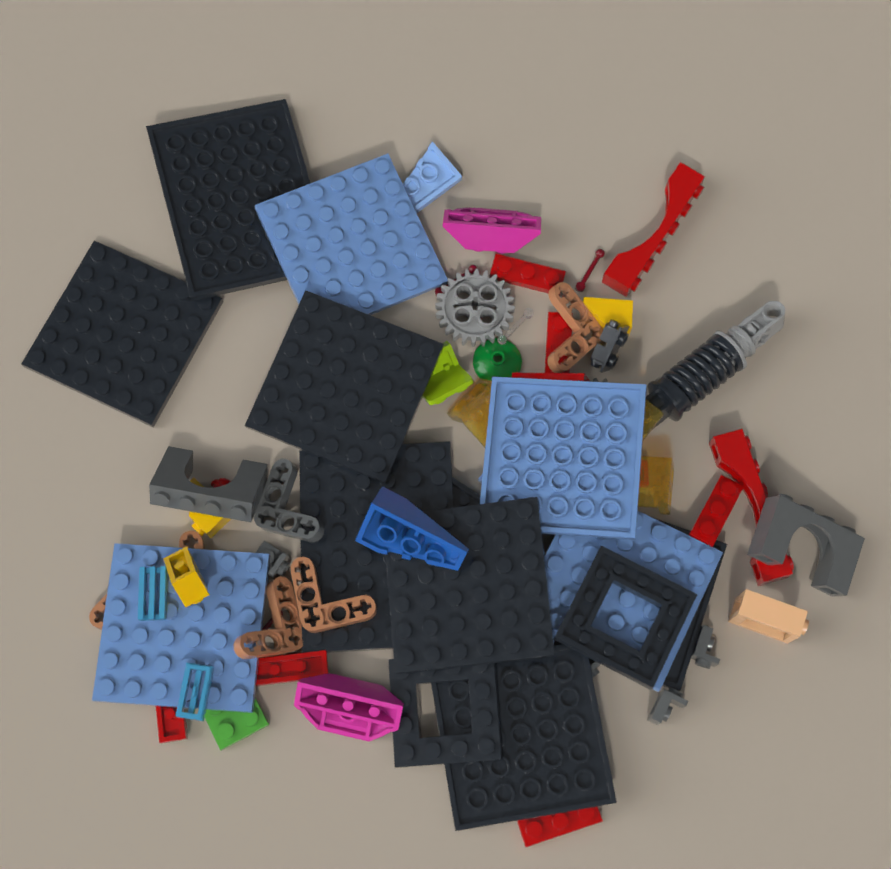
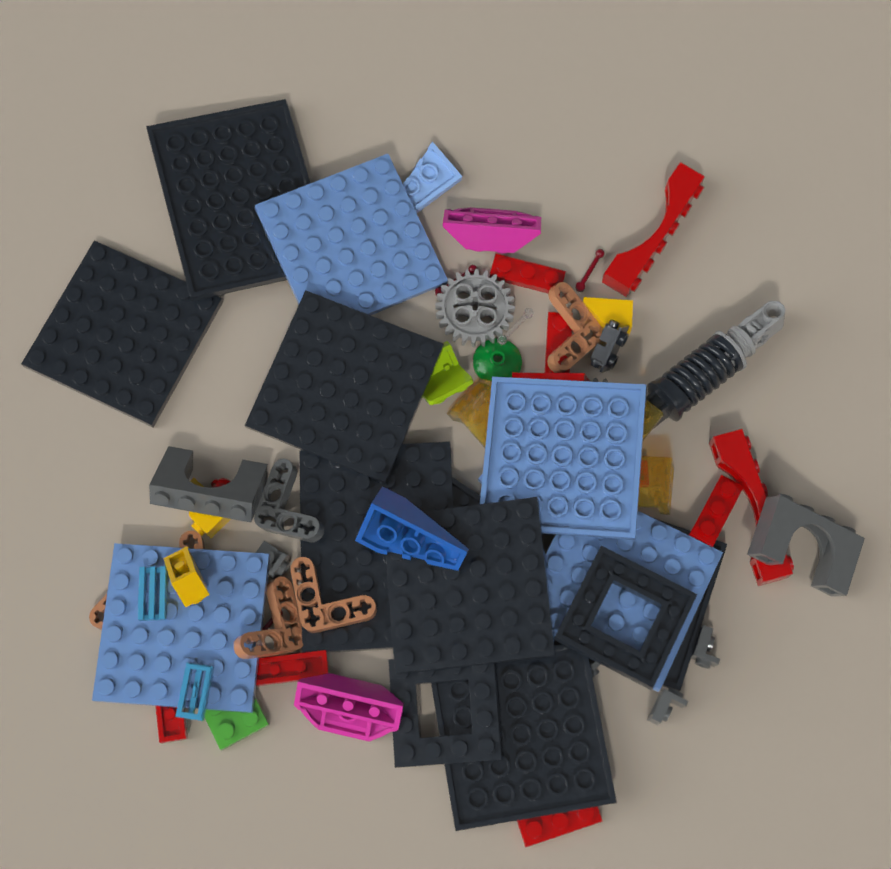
(768, 616): light nougat window -> none

